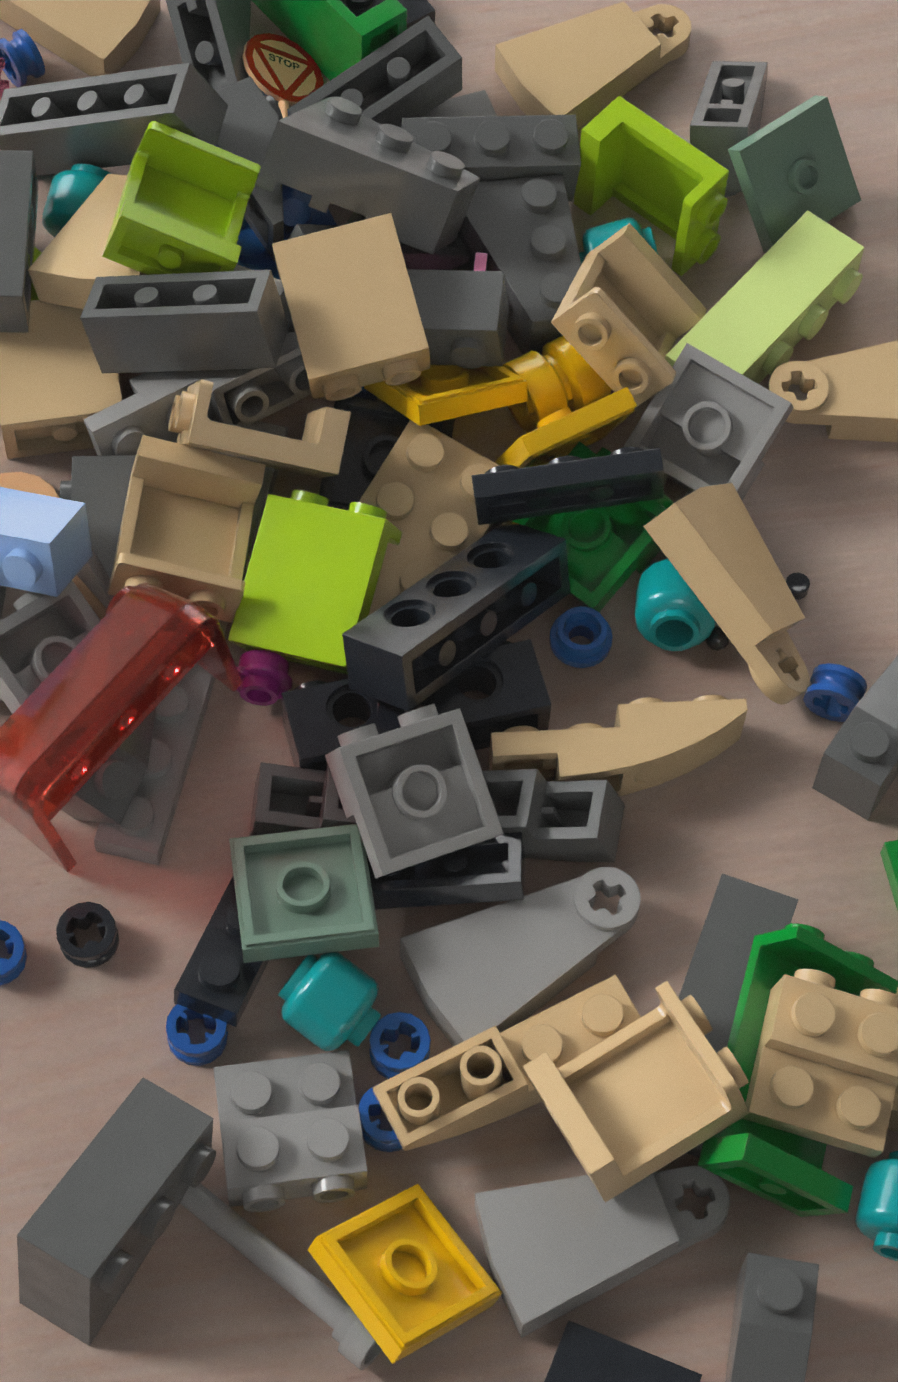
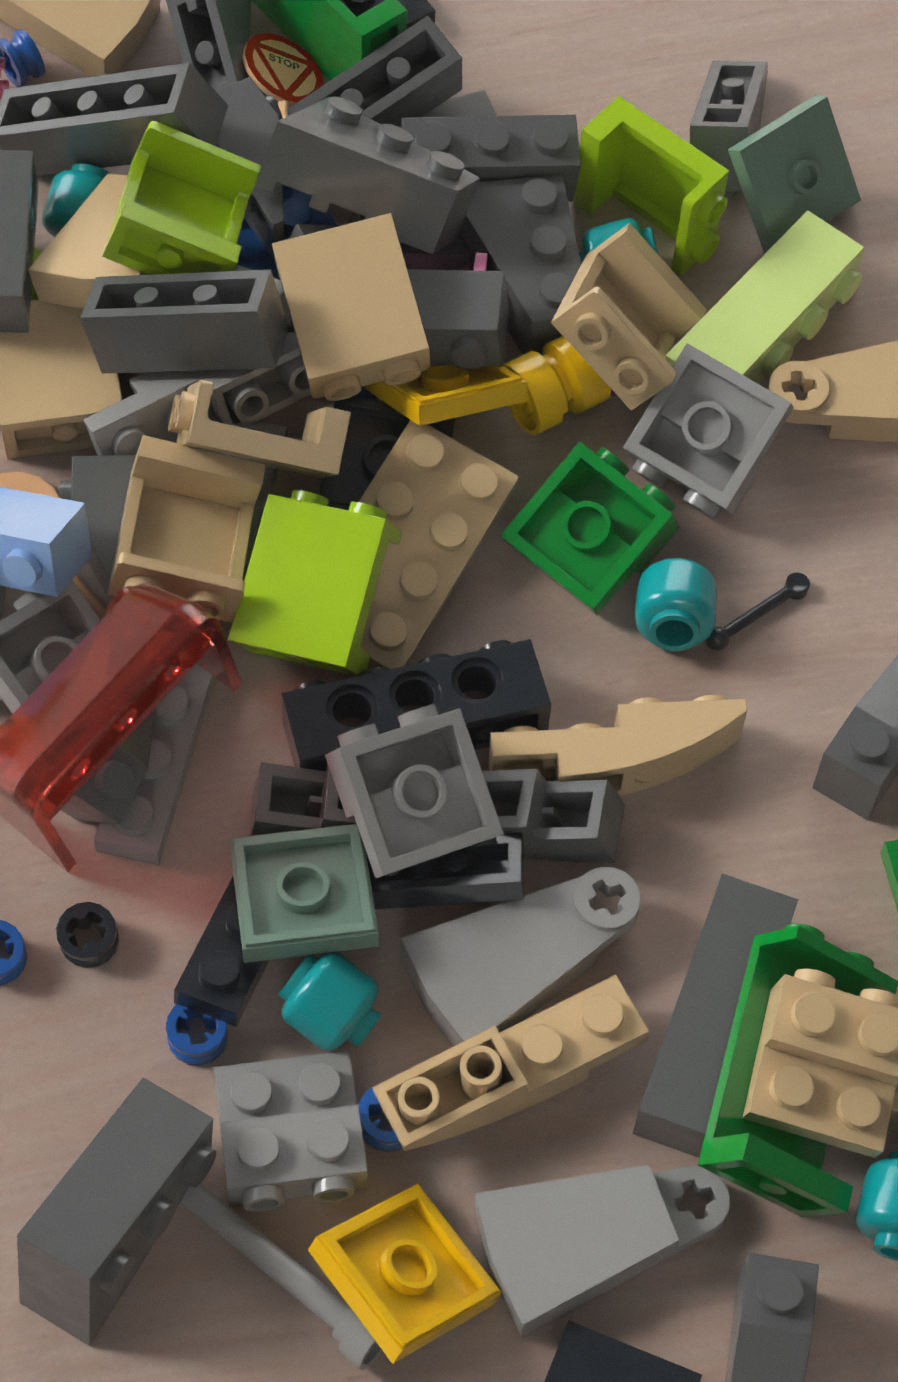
(263, 677): magenta plate -> none
(389, 1029): blue bush -> none
(456, 615): black brick -> none
(564, 429): yellow plate -> none
(568, 485): black plate -> none
(585, 623): blue plate -> none
(590, 59): tan piece -> none
(642, 1094): tan panel -> none
(738, 583): tan piece -> none
(834, 691): blue bush -> none

